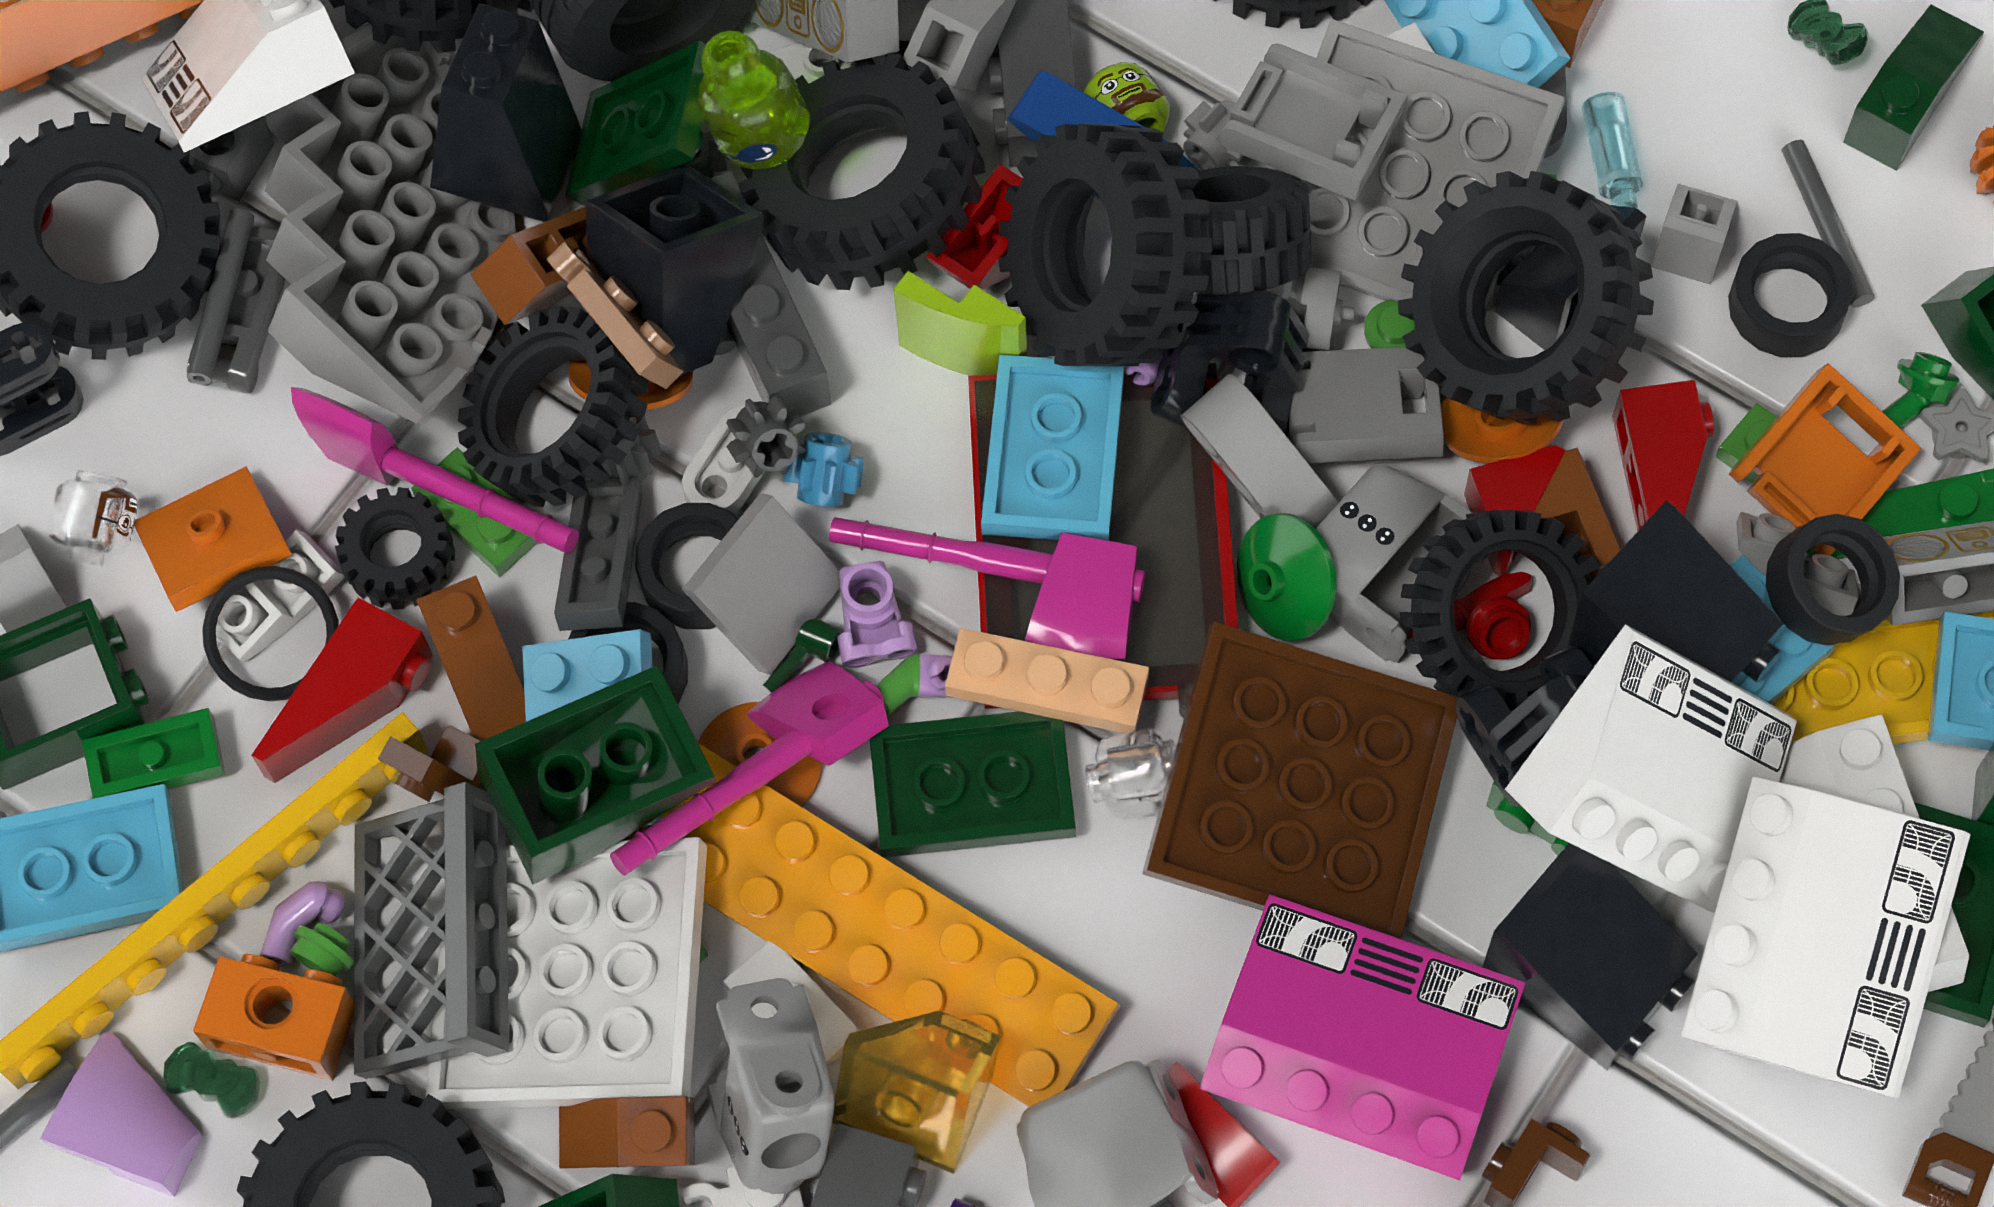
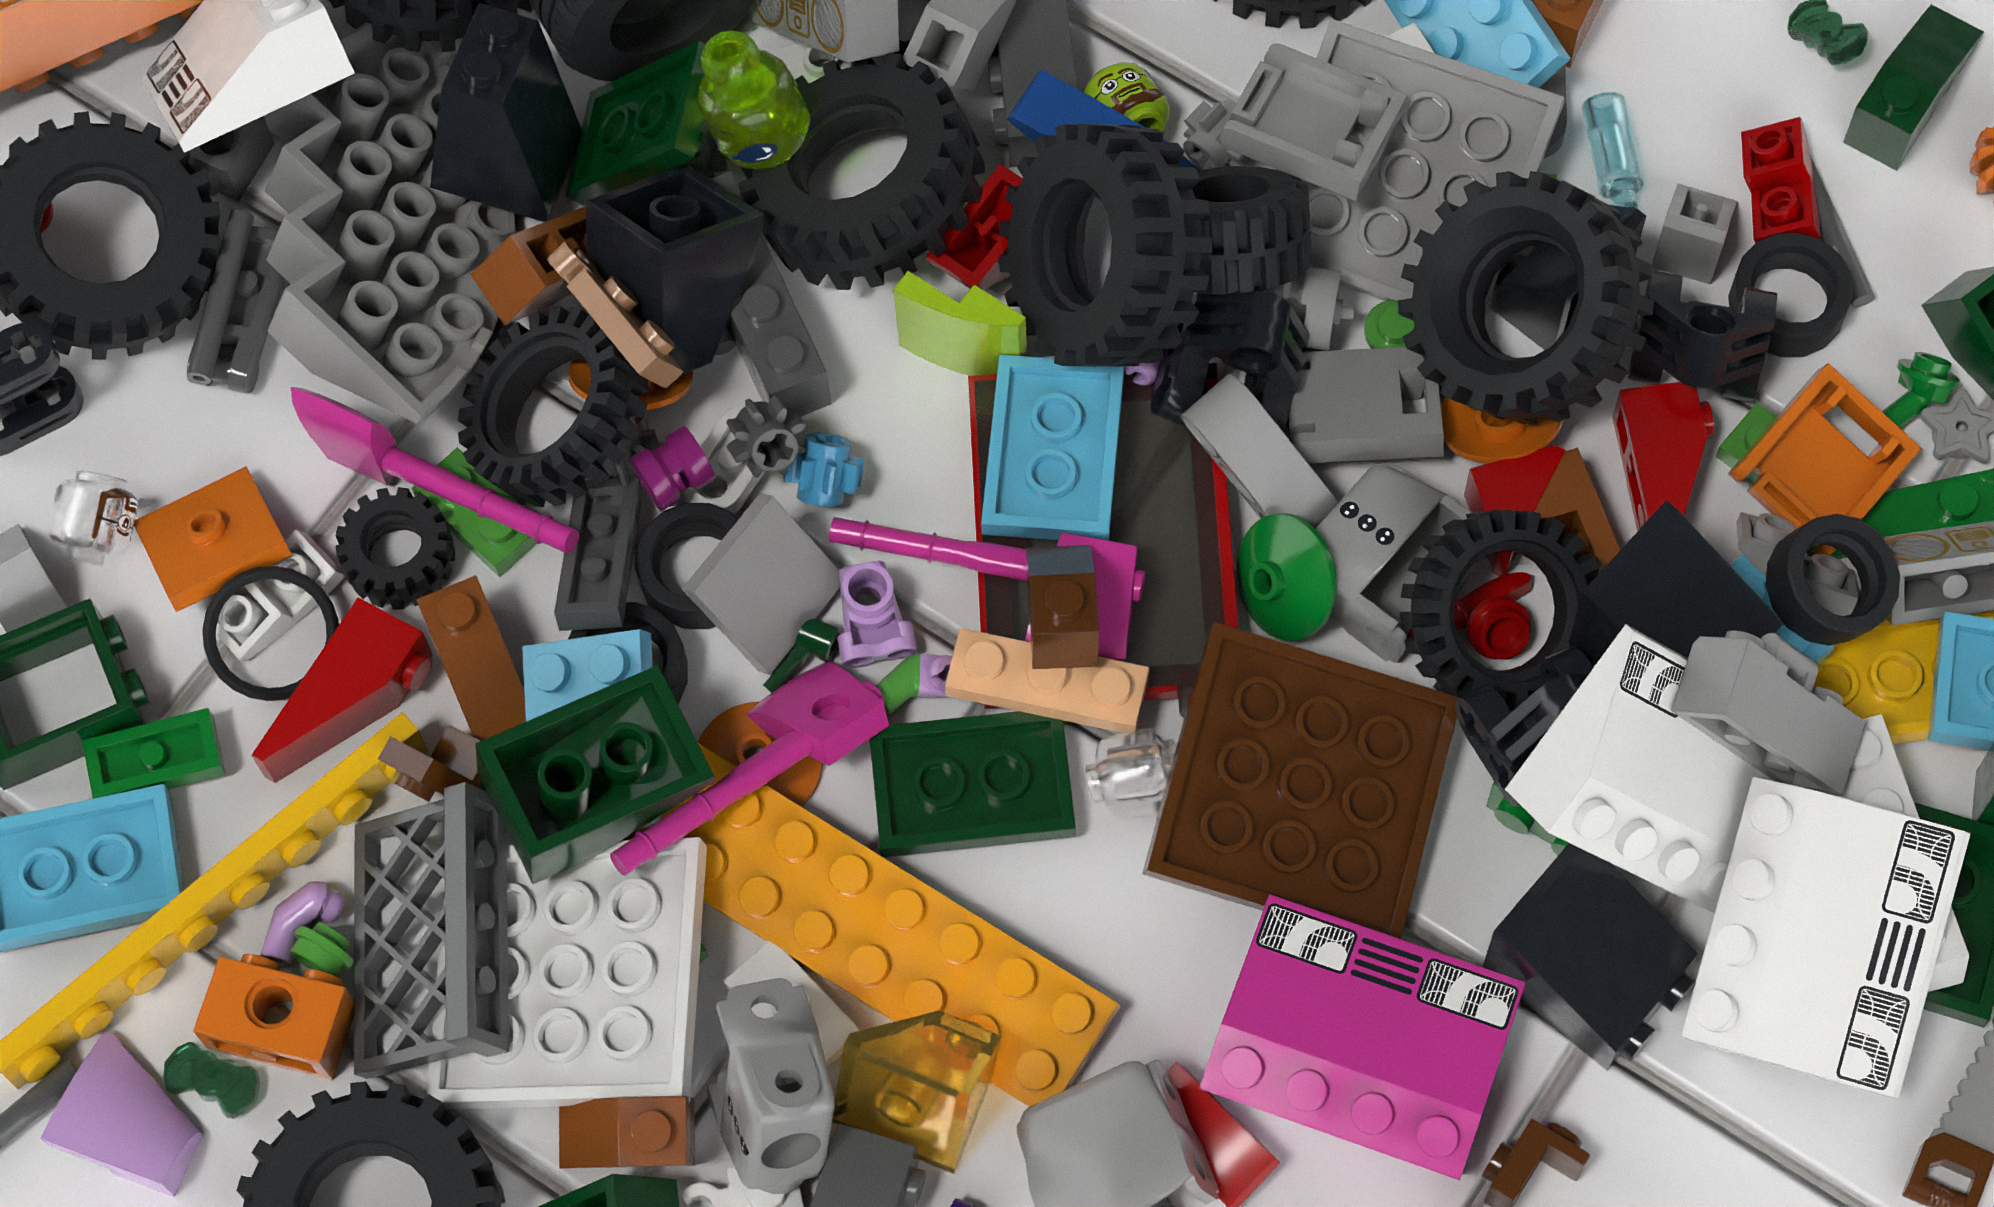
(672, 468): none -> magenta wheel
(1062, 607): none -> reddish brown slope
(1704, 341): none -> black piece
(1765, 709): none -> light grey piece
(1780, 180): none -> red slope

